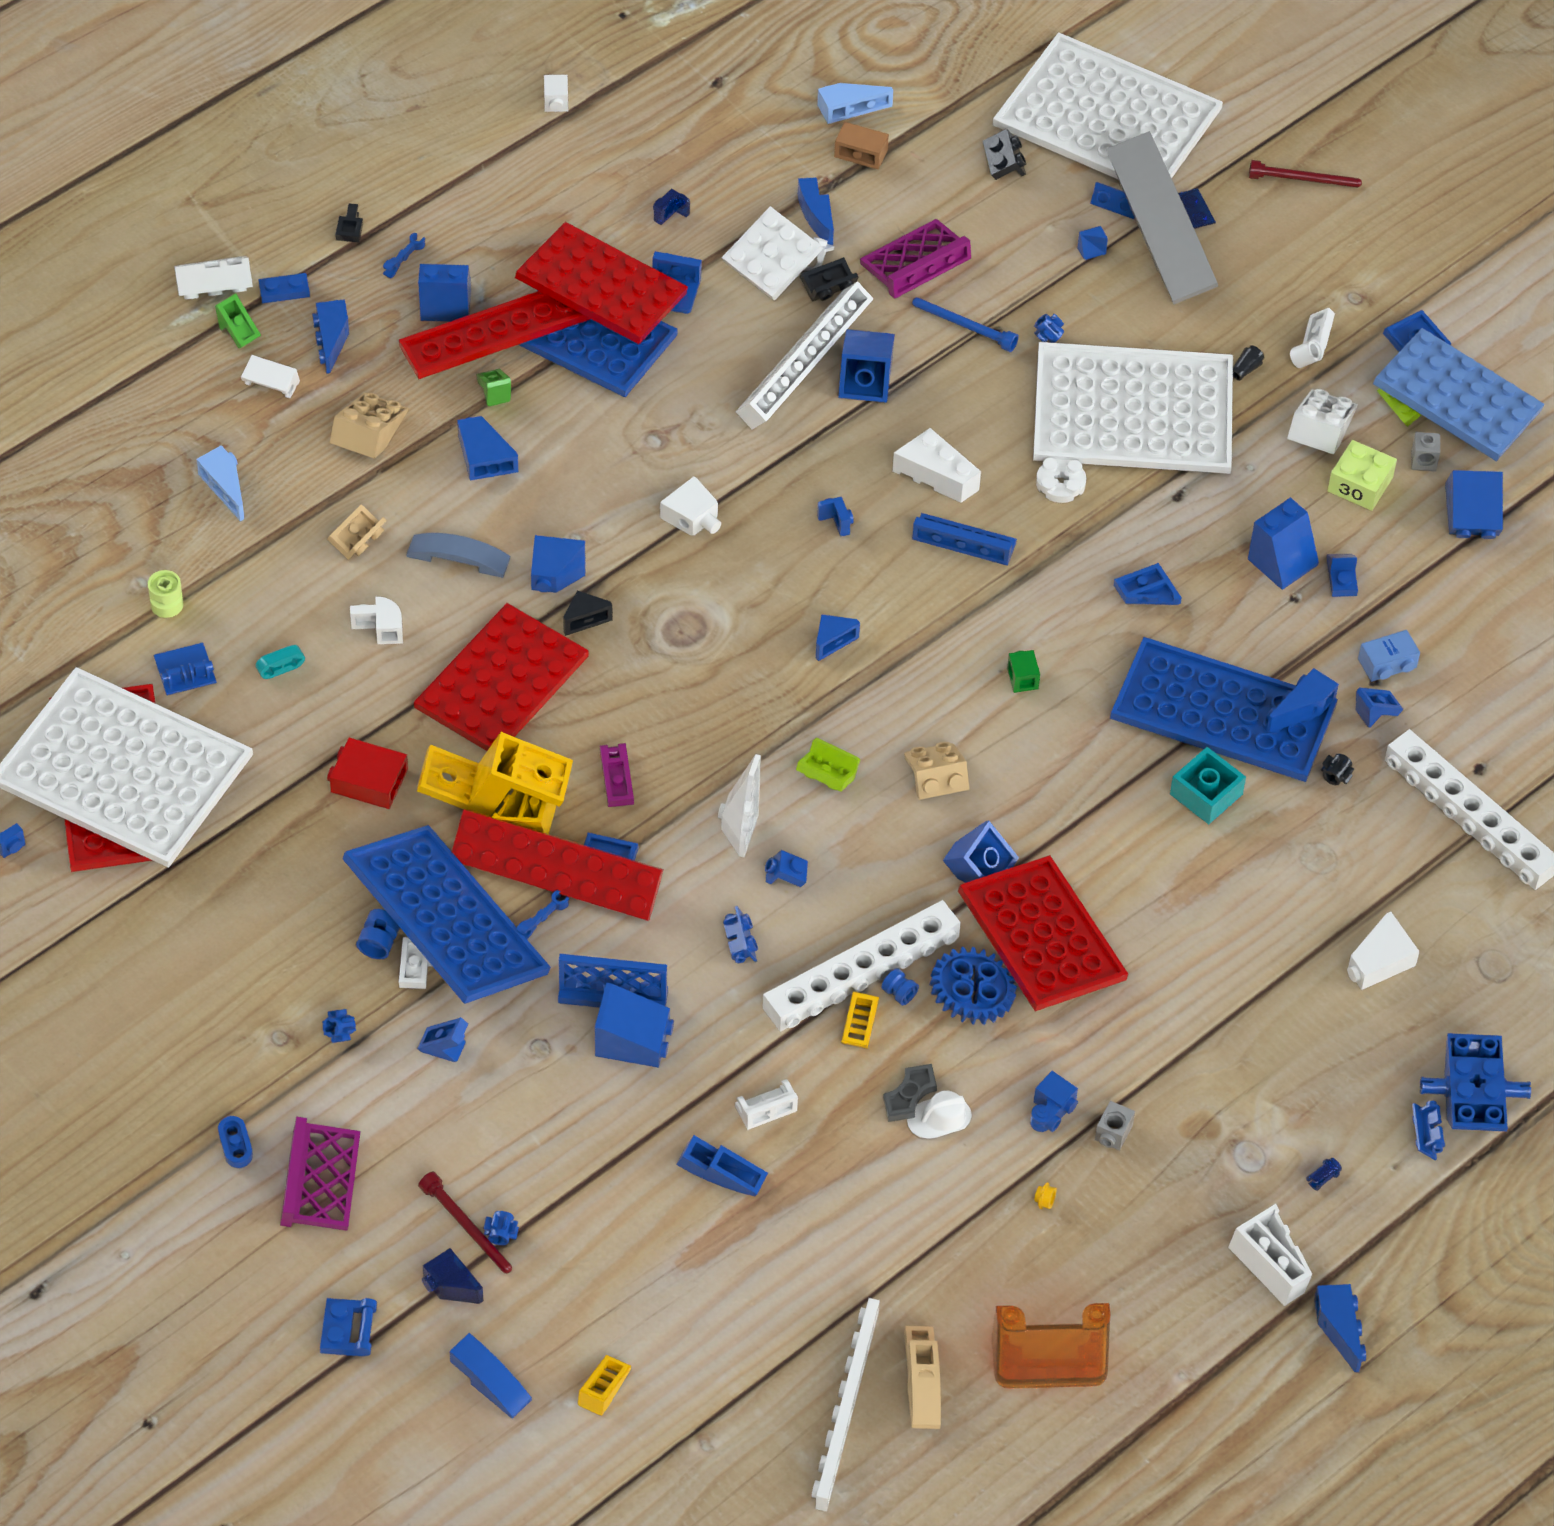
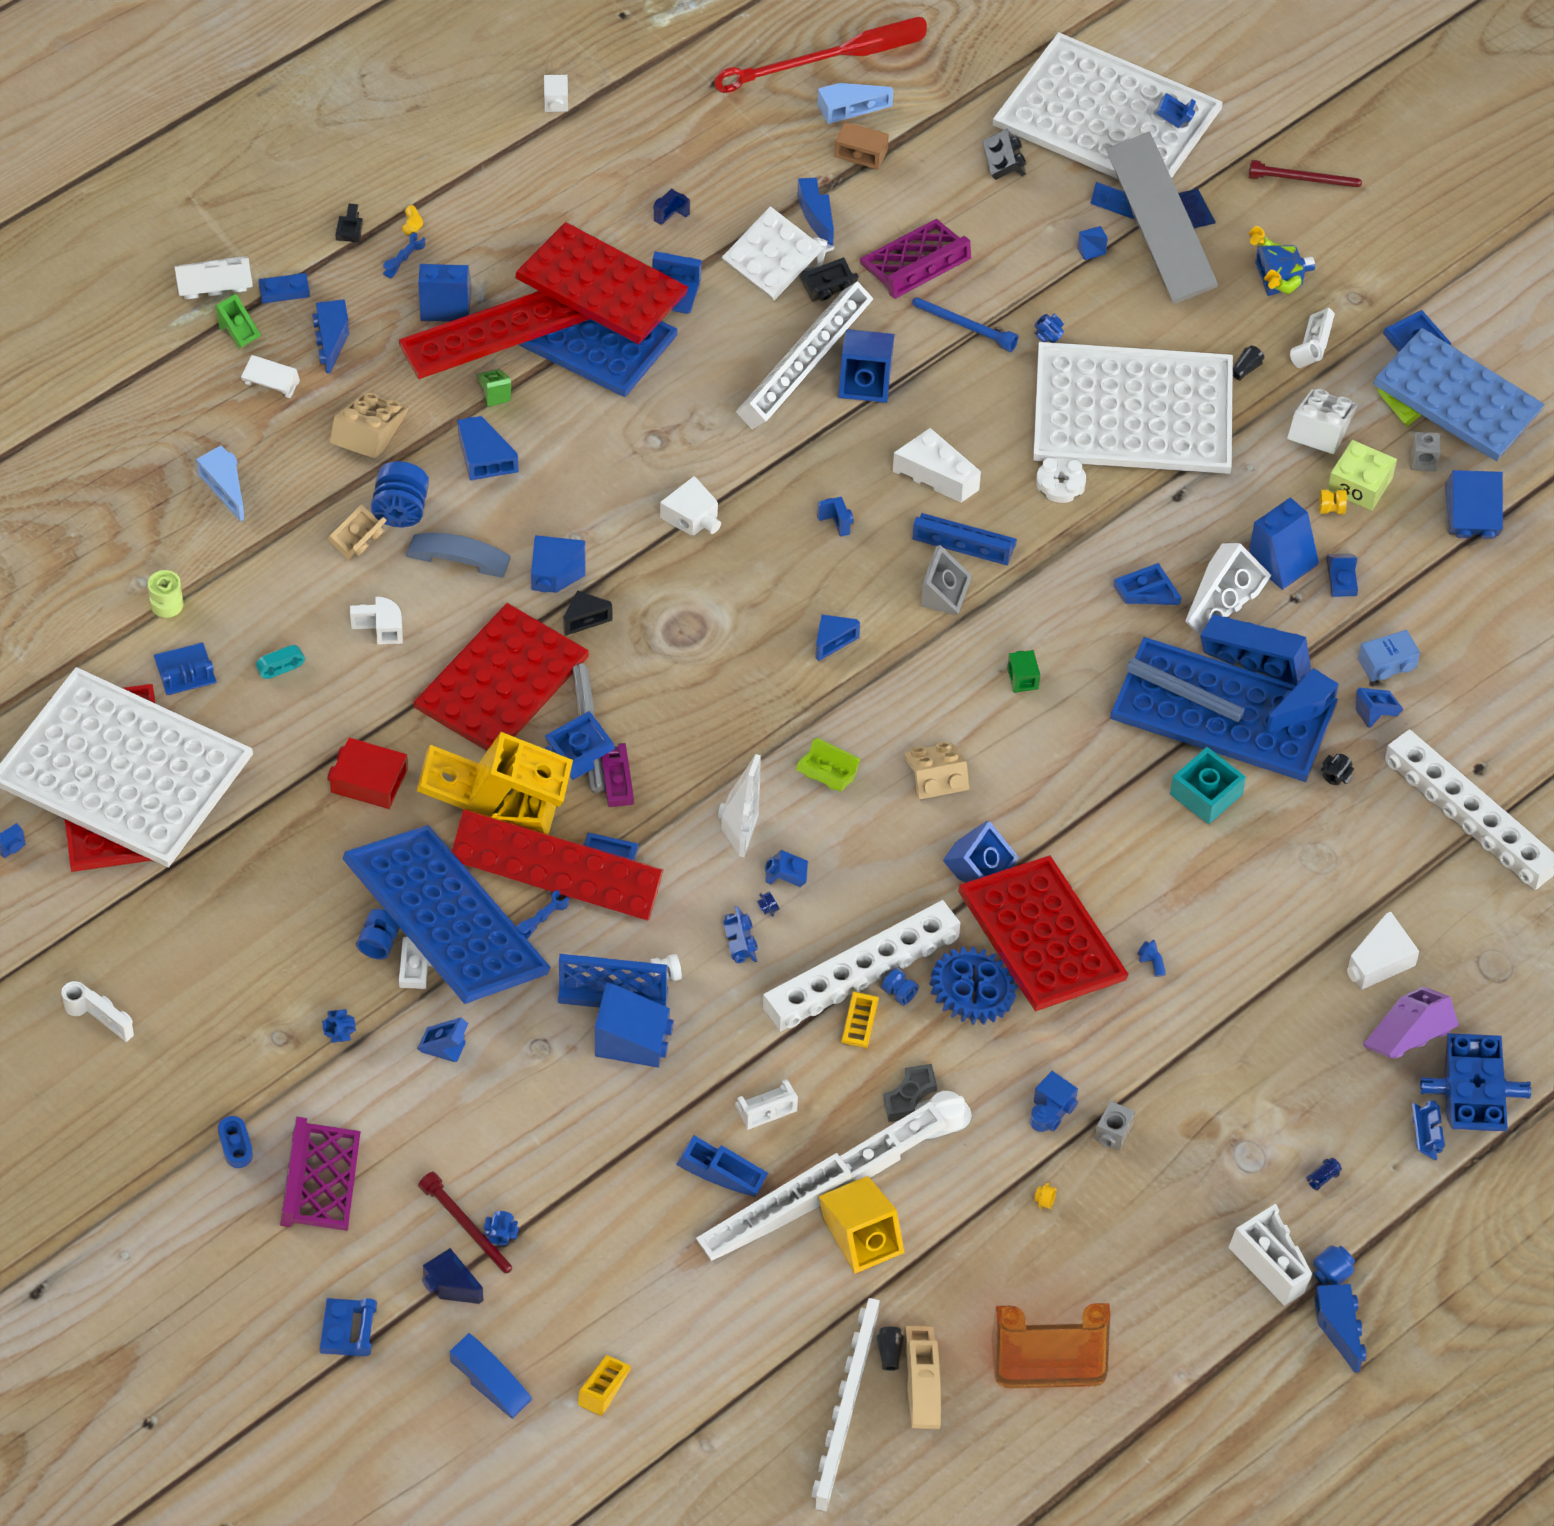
(98, 1007): none -> white plate
(400, 494): none -> blue wheel
(413, 222): none -> yellow arm
(581, 741): none -> blue plate
(585, 704): none -> light grey axle
(673, 967): none -> white wheel
(768, 904): none -> clear blue plate
(802, 1192): none -> white slope
(862, 1223): none -> yellow slope
(863, 44): none -> red piece
(890, 1346): none -> black cone
(944, 583): none -> light grey slope
(1150, 953): none -> blue plate
(1175, 111): none -> blue bracket
(1185, 689): none -> sand blue axle
(1226, 585): none -> white wedge
(1257, 648): none -> blue wedge
(1278, 264): none -> torso
(1332, 501): none -> yellow wheel
(1333, 1266): none -> blue head
(1413, 1022): none -> medium lavender slope

